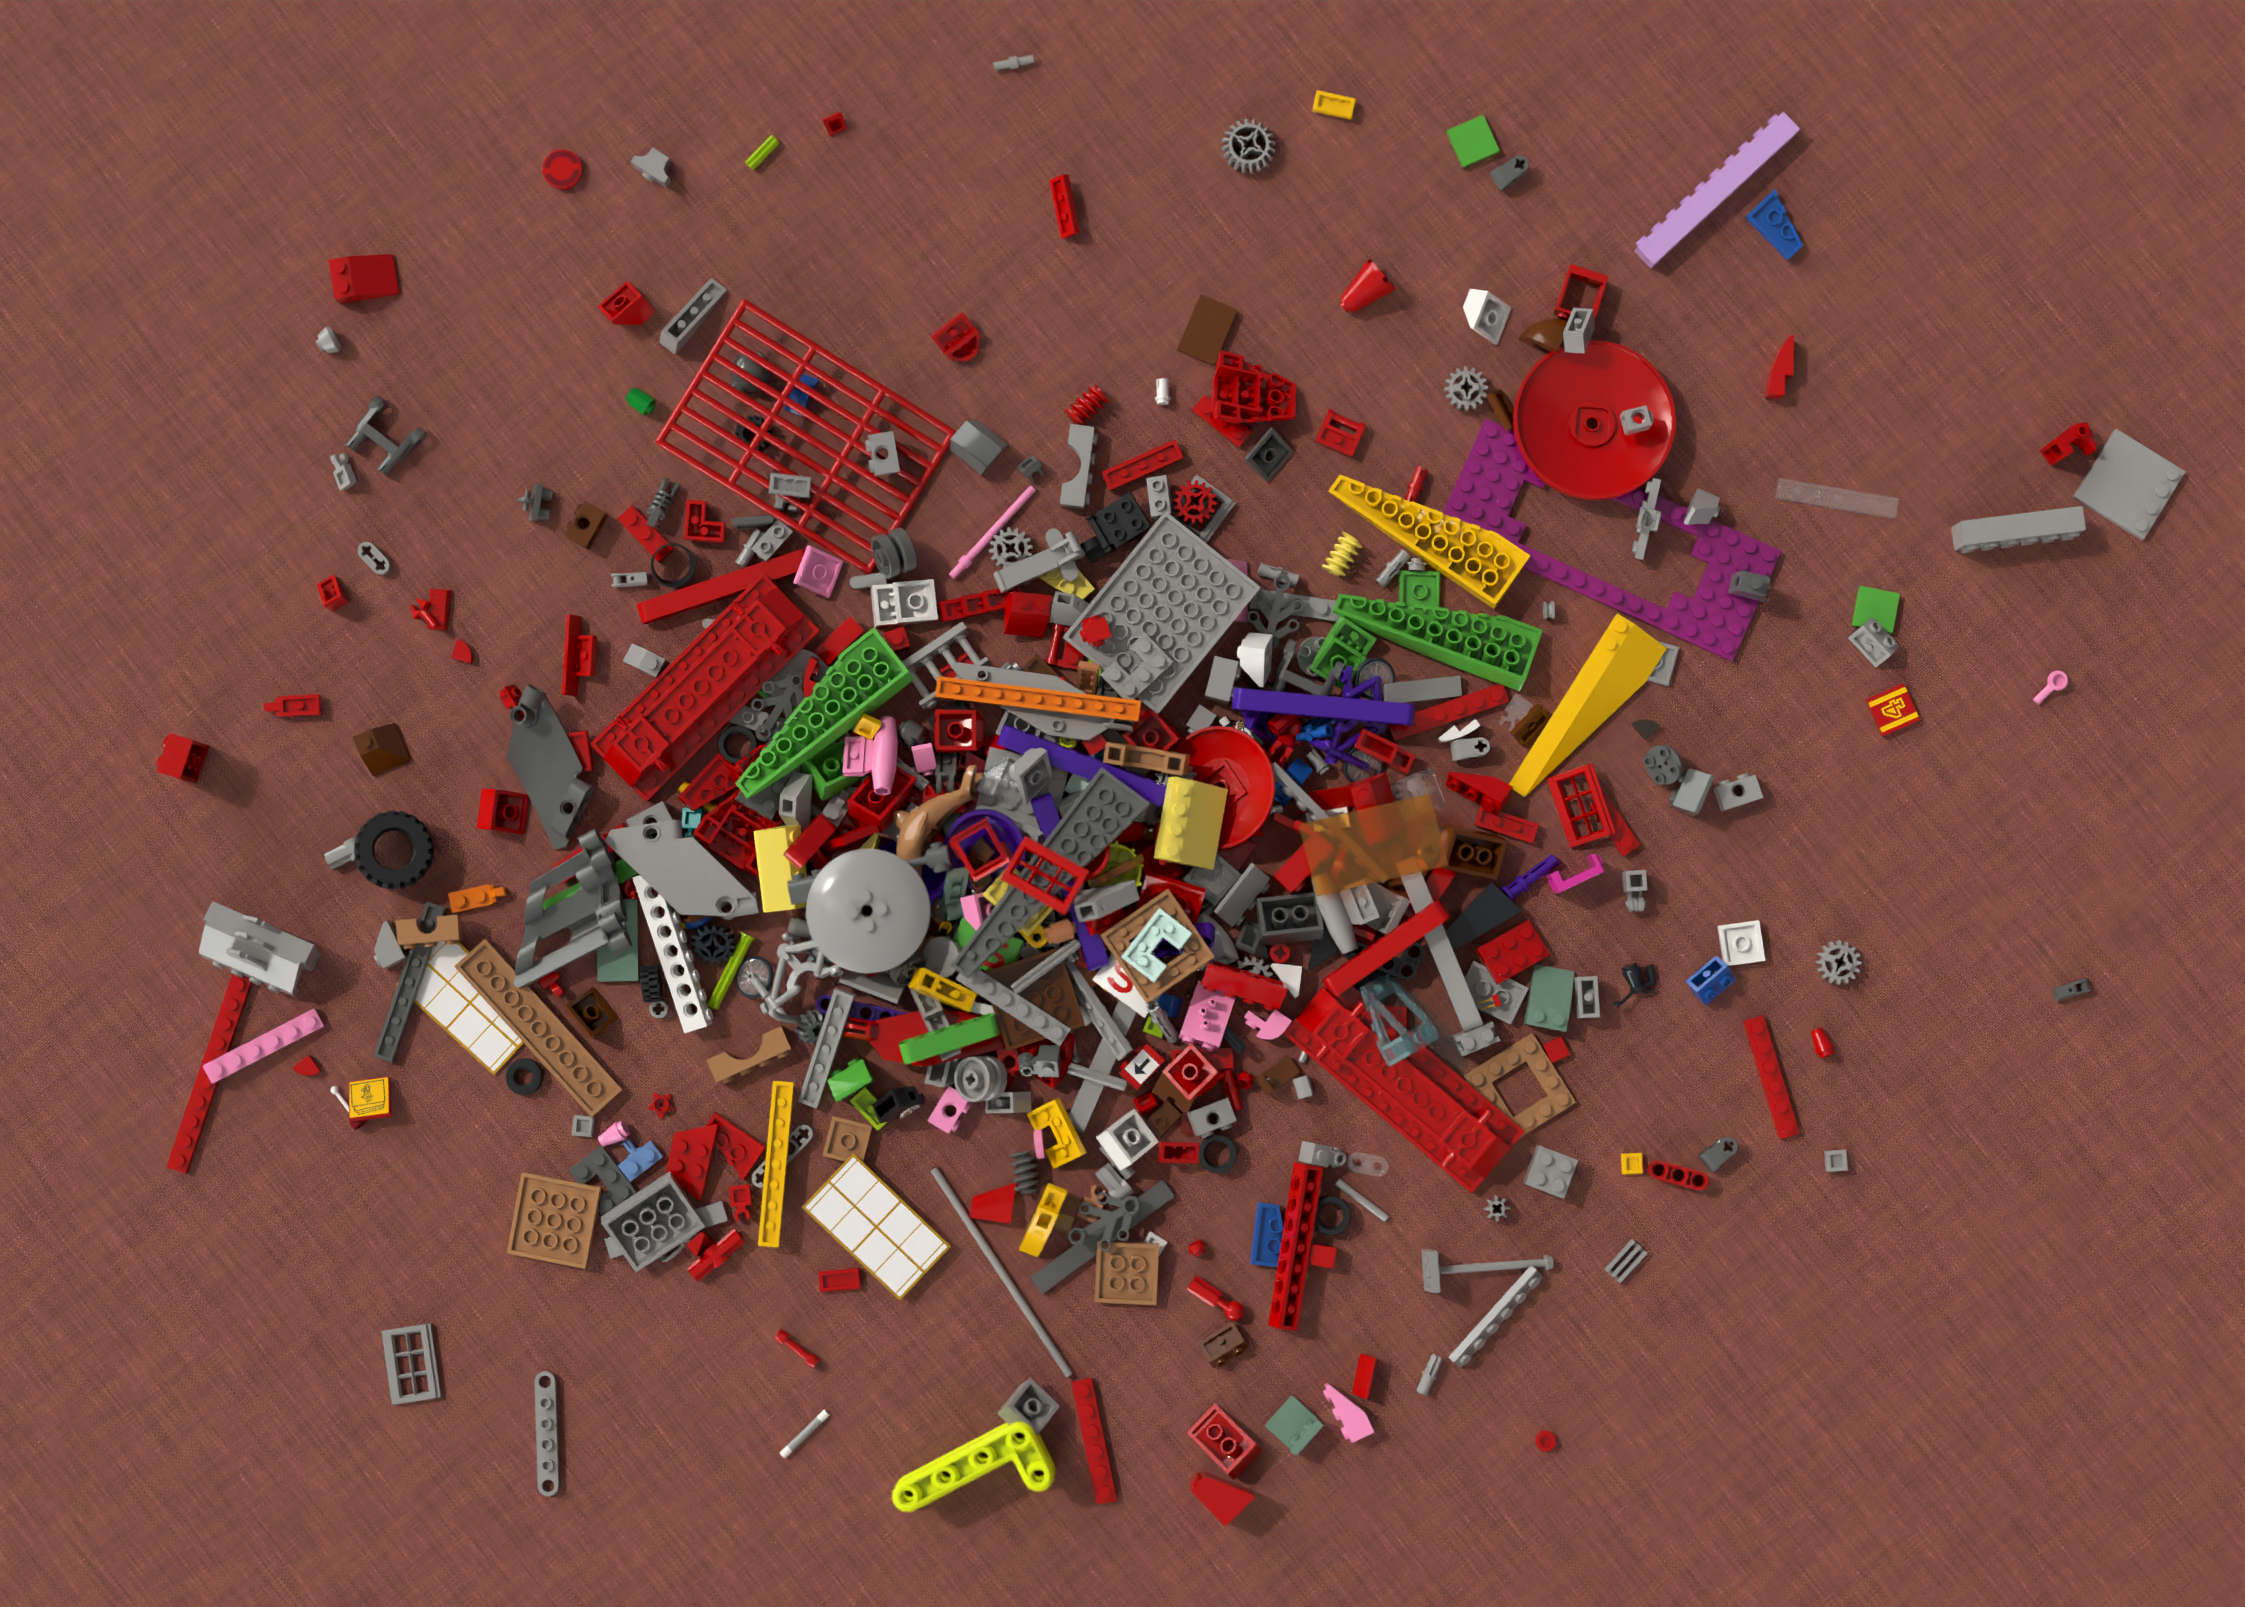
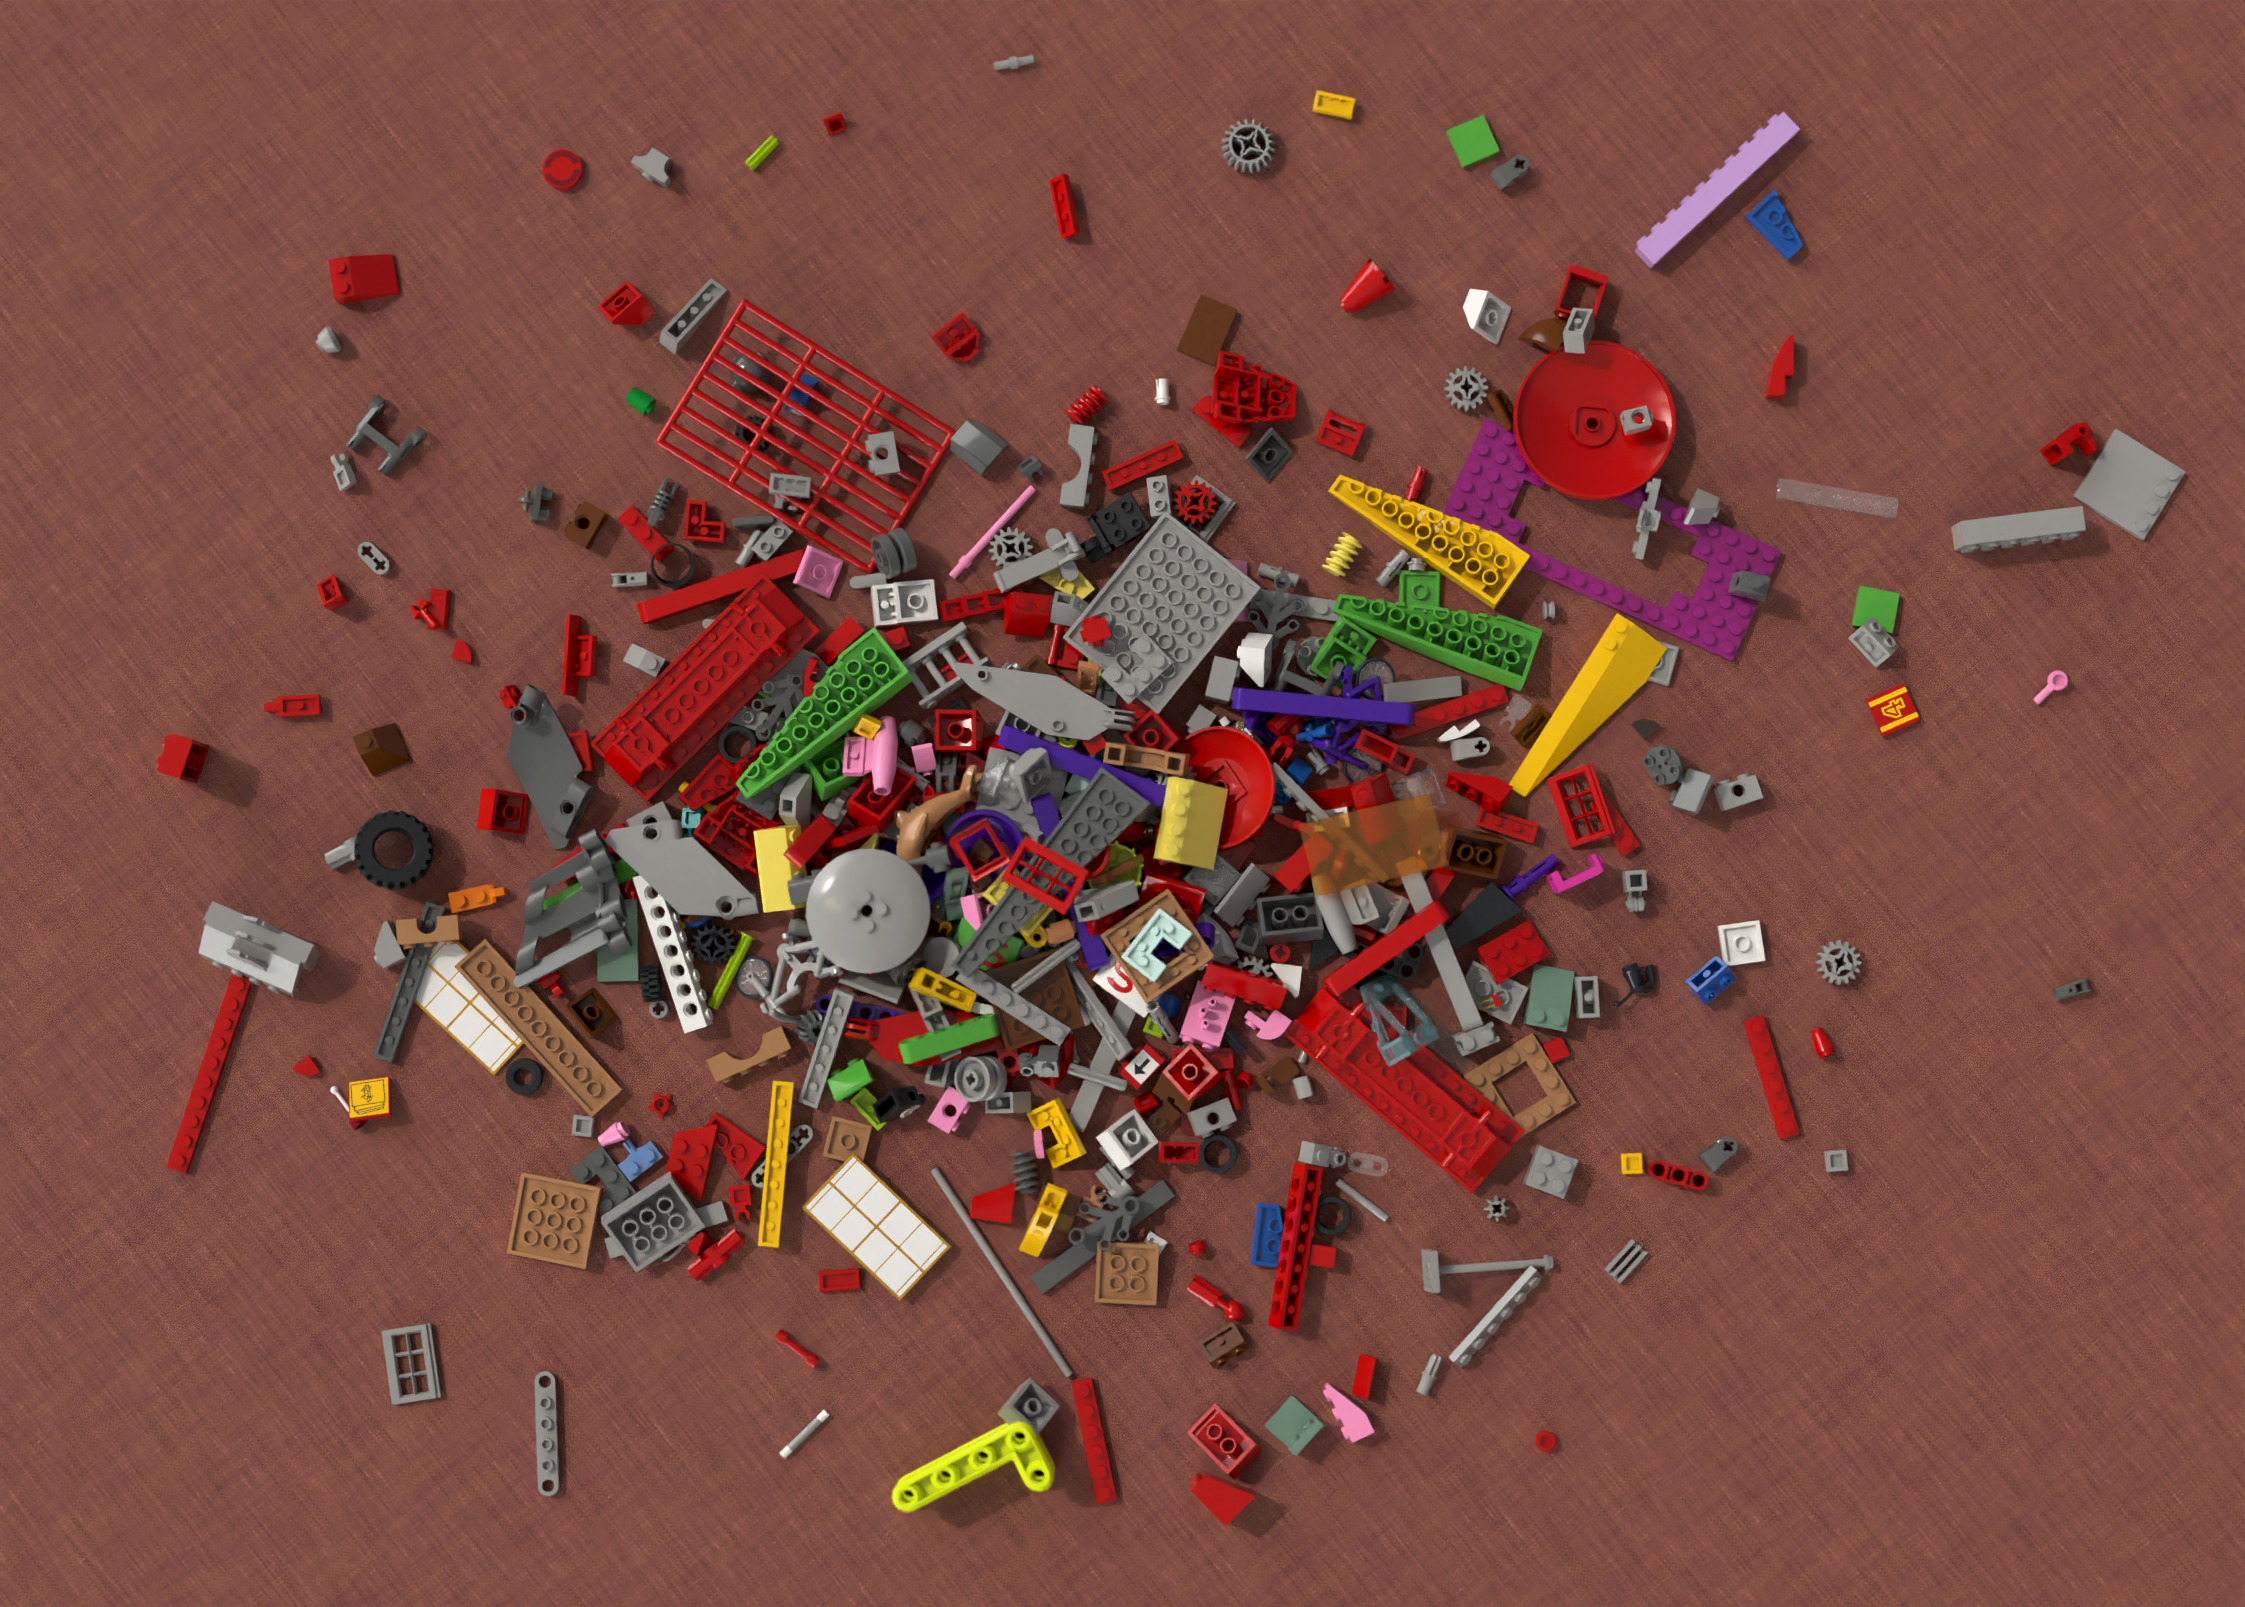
(263, 1045): bright pink plate -> none
(1038, 699): orange plate -> none

